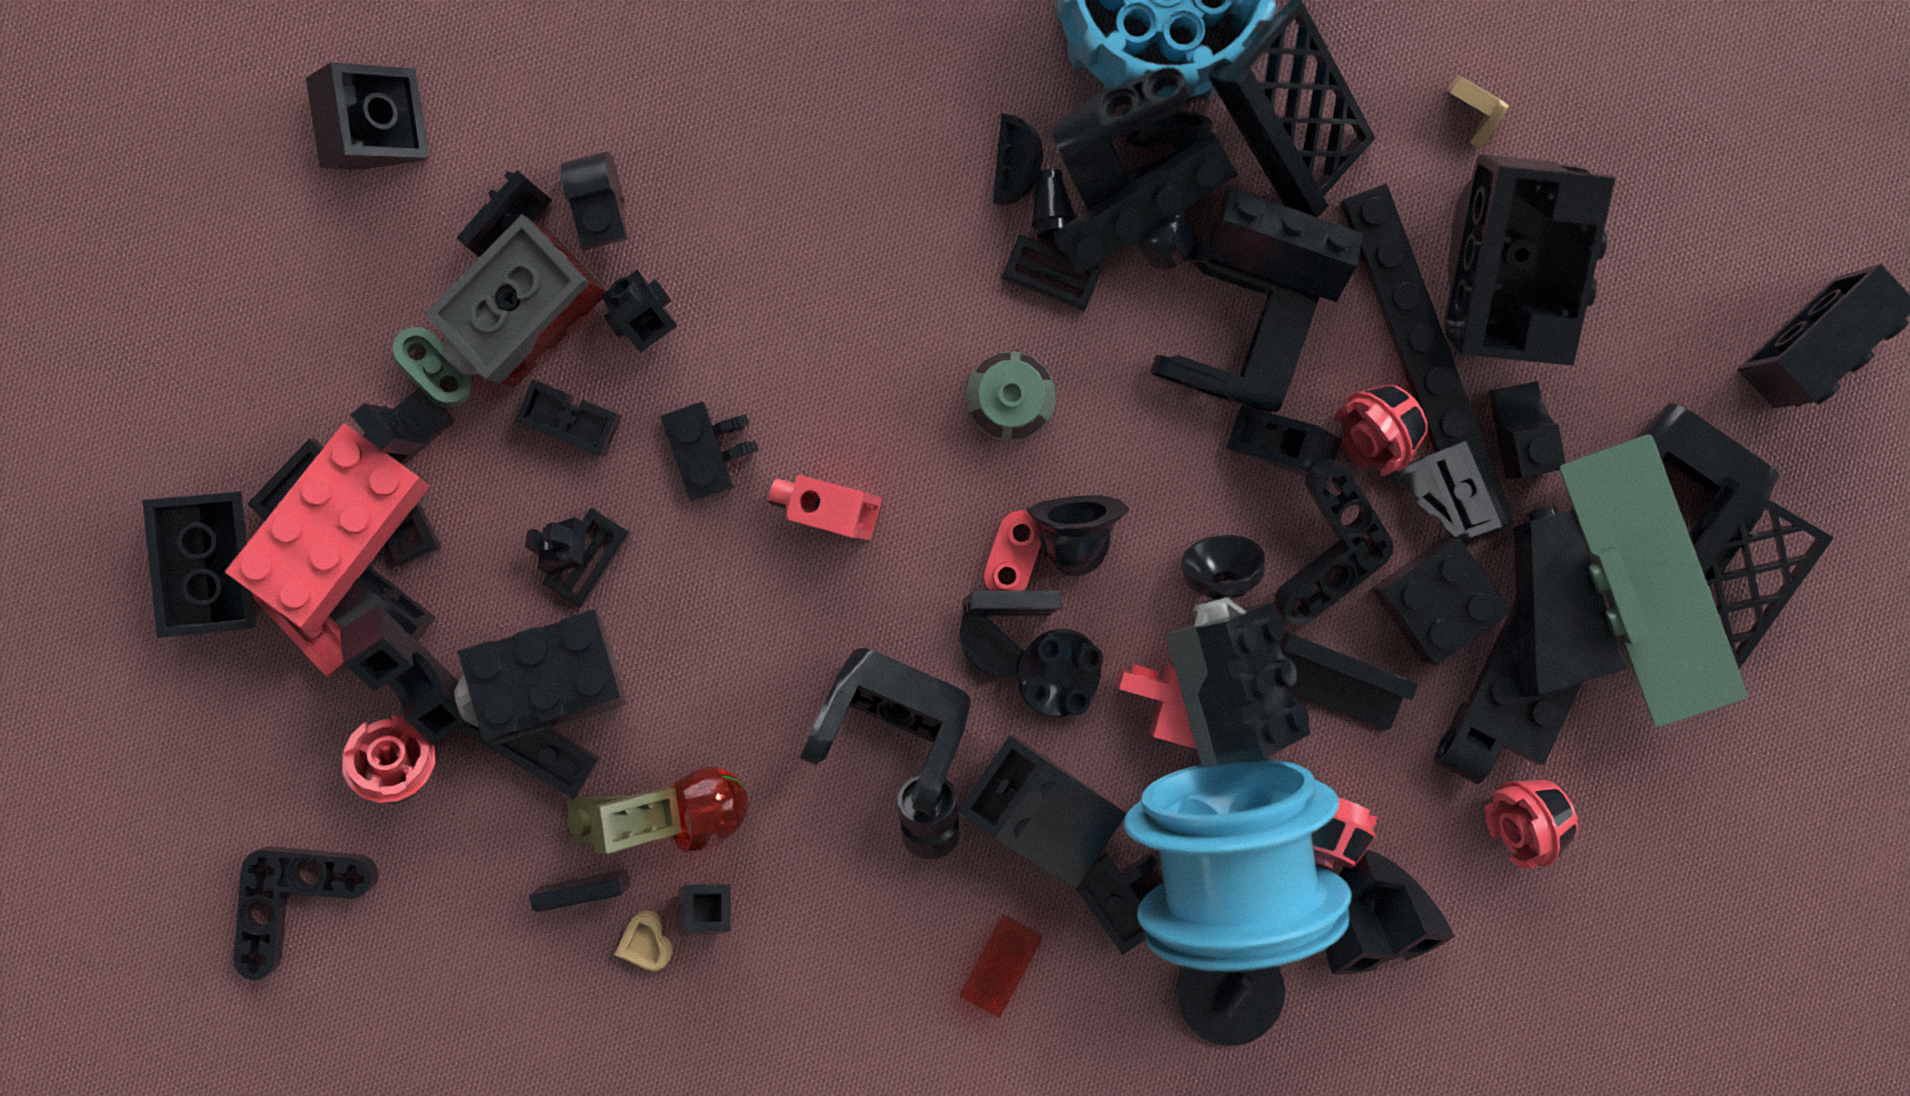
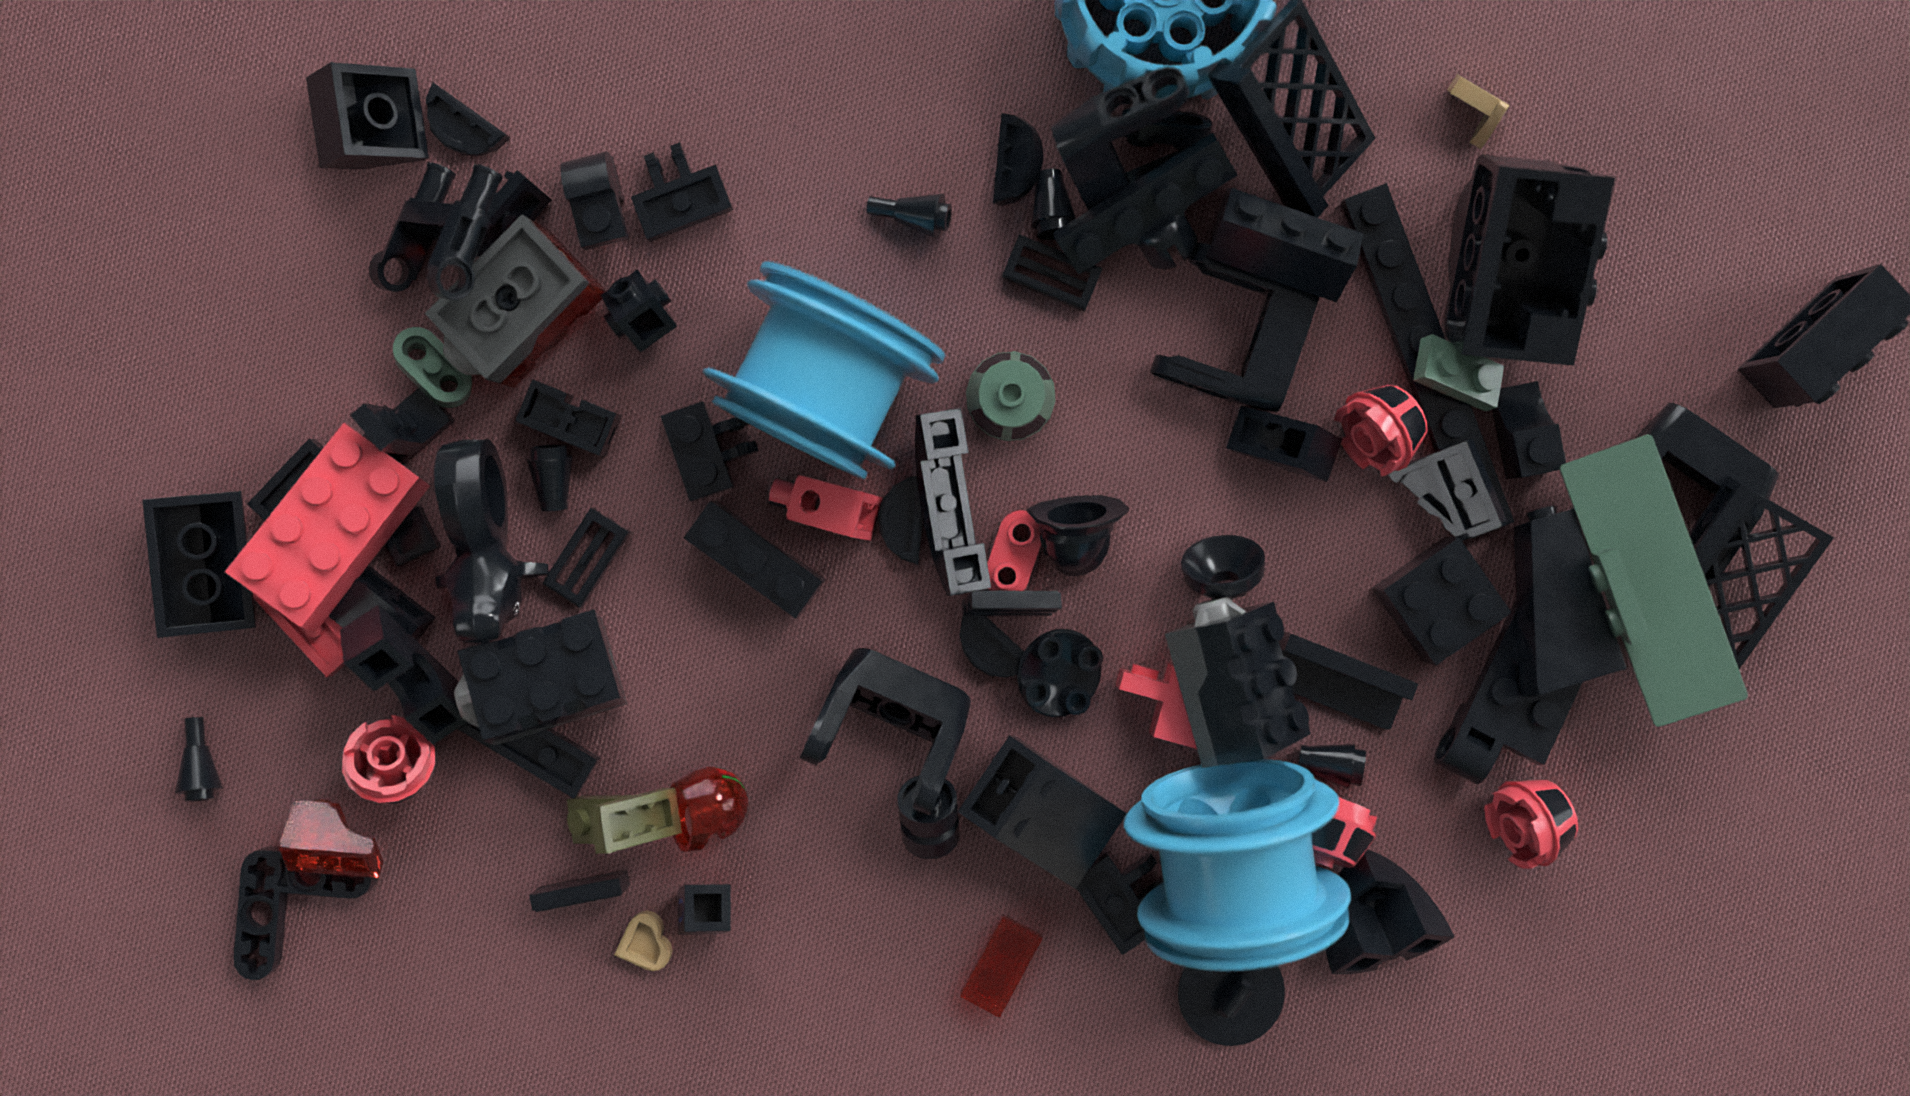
(197, 769): none -> black cone
(321, 842): none -> clear red arch
(456, 226): none -> black connector
(460, 126): none -> black tile
(474, 514): none -> black animal
(551, 475): none -> black cone
(558, 545): black tile -> none
(681, 201): none -> black hinge
(754, 559): none -> black arch
(823, 369): none -> medium azure wheel
(902, 520): none -> black tile
(923, 213): none -> black cone
(945, 502): none -> slope
(1334, 763): none -> black cone
(1348, 551): black beam -> none
(1462, 377): none -> sand green plate

